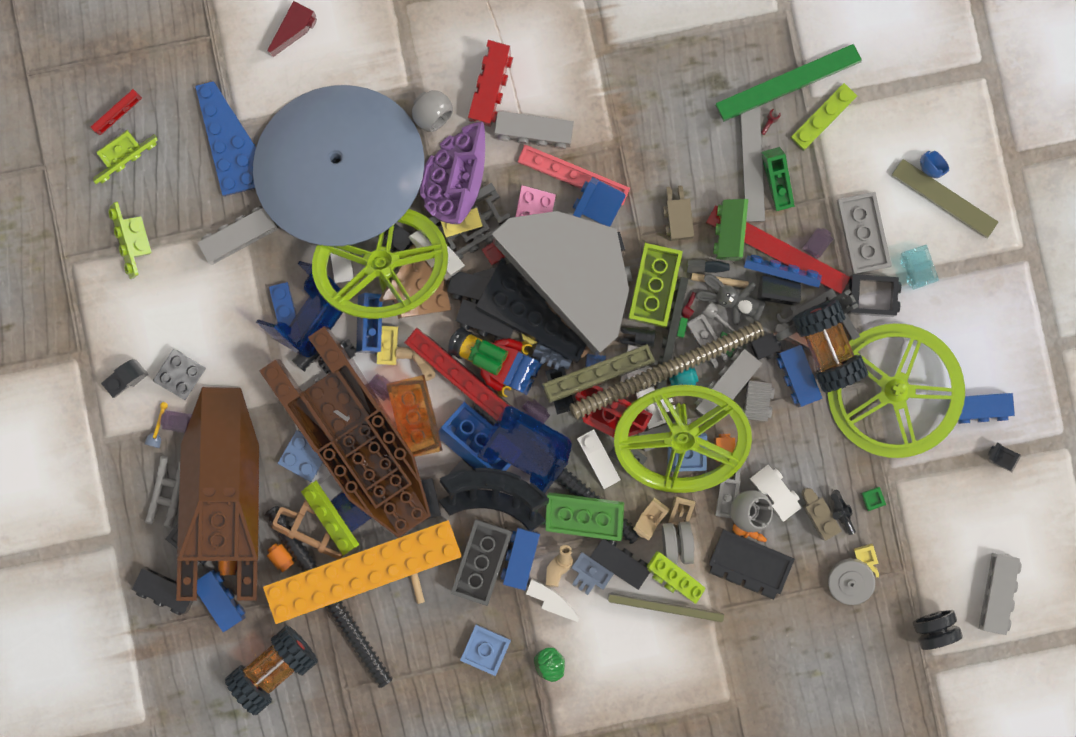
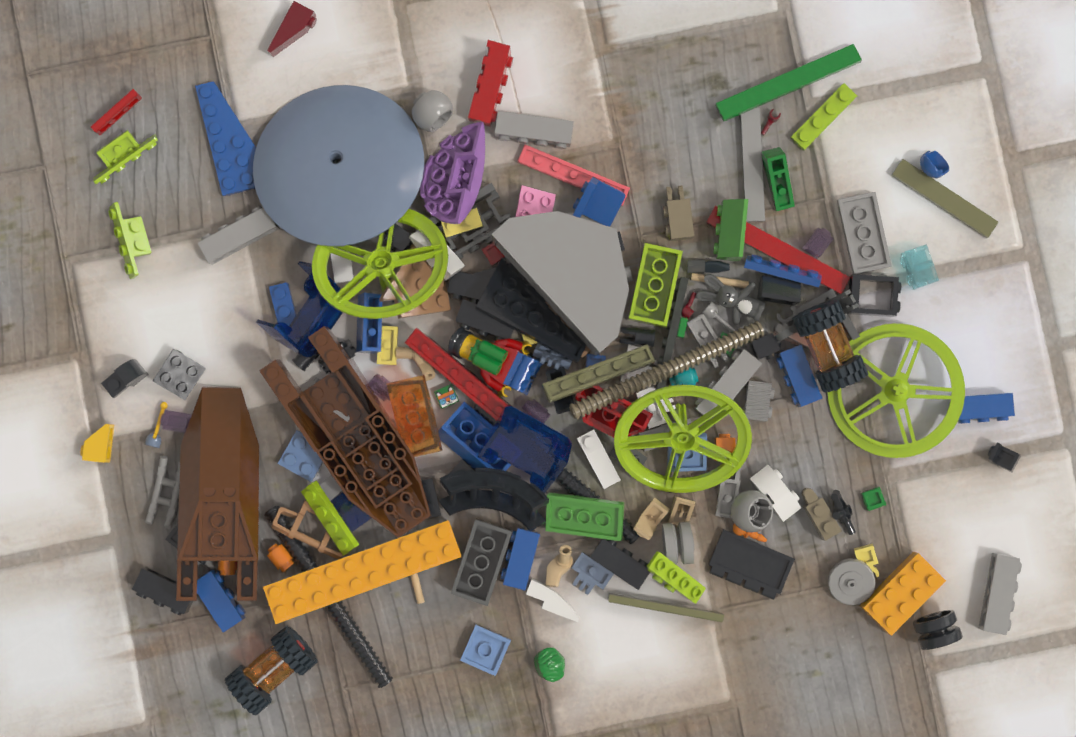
(99, 445): none -> yellow slope
(446, 396): none -> tile
(902, 593): none -> light orange brick

